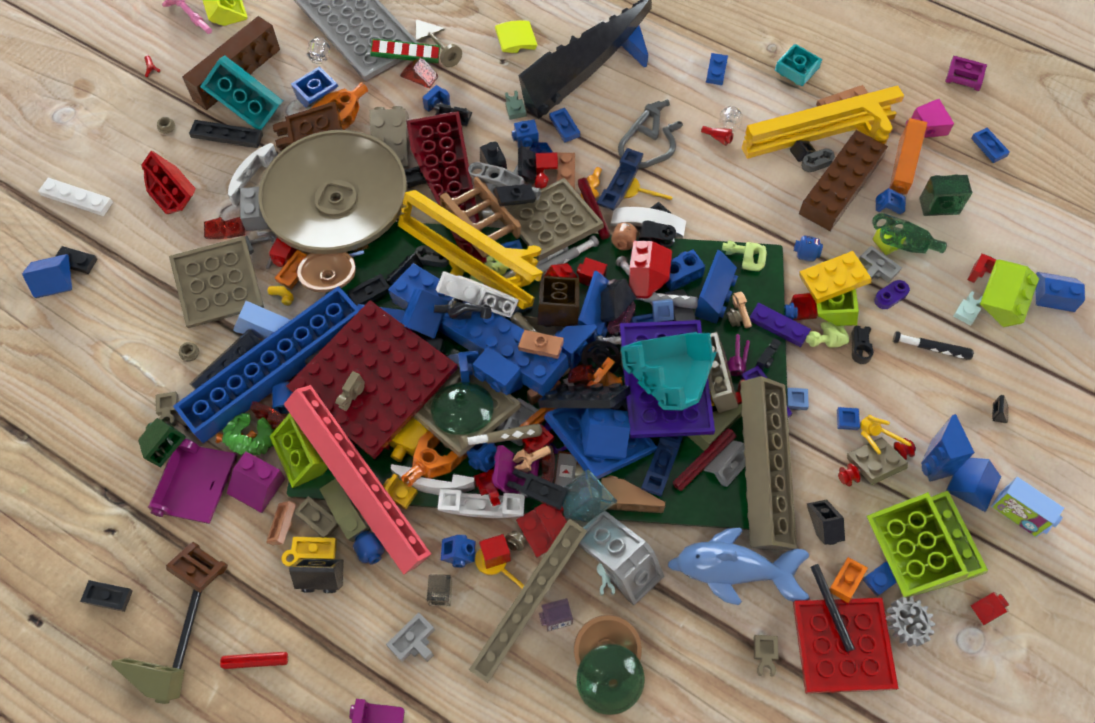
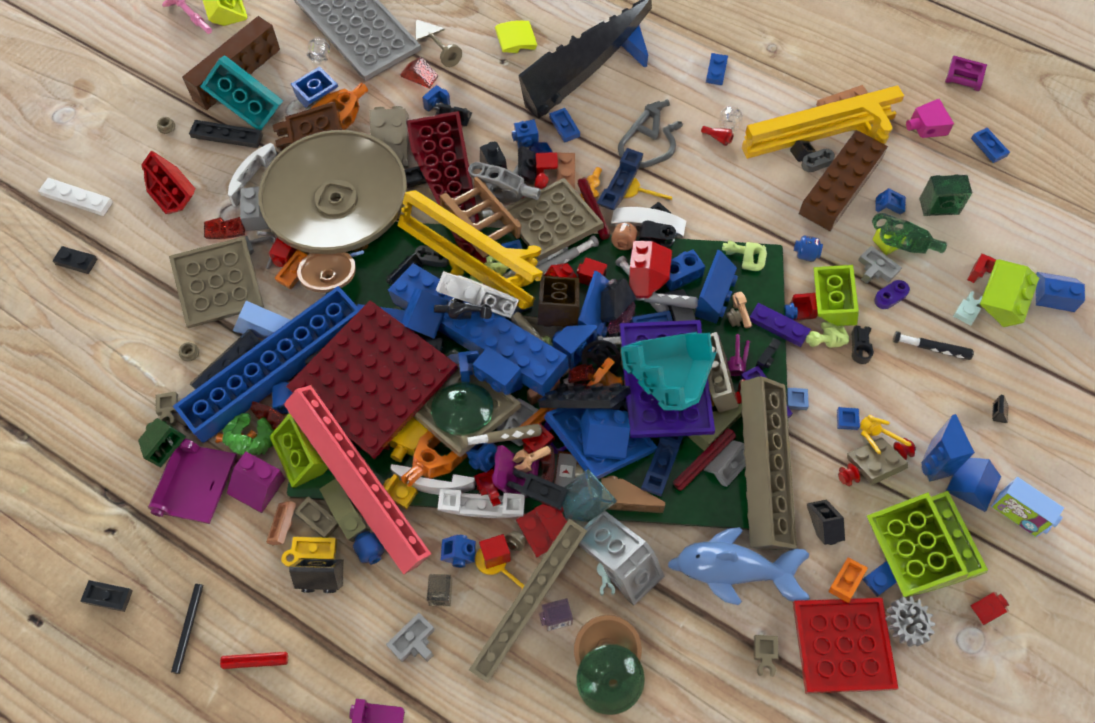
(48, 276): blue slope -> none
(150, 66): red bar -> none
(151, 679): olive slope -> none
(192, 571): reddish brown plate -> none
(287, 296): yellow arm -> none
(351, 389): dark tan plate -> none
(369, 290): black plate -> none
(404, 50): tile -> none
(514, 107): sand green plate -> none
(515, 195): black plate -> none
(541, 344): nougat plate -> none
(663, 310): medium blue plate -> none
(798, 64): teal brick -> none
(831, 605): black bar -> none
(835, 277): yellow plate -> none
(907, 156): orange slope -> none

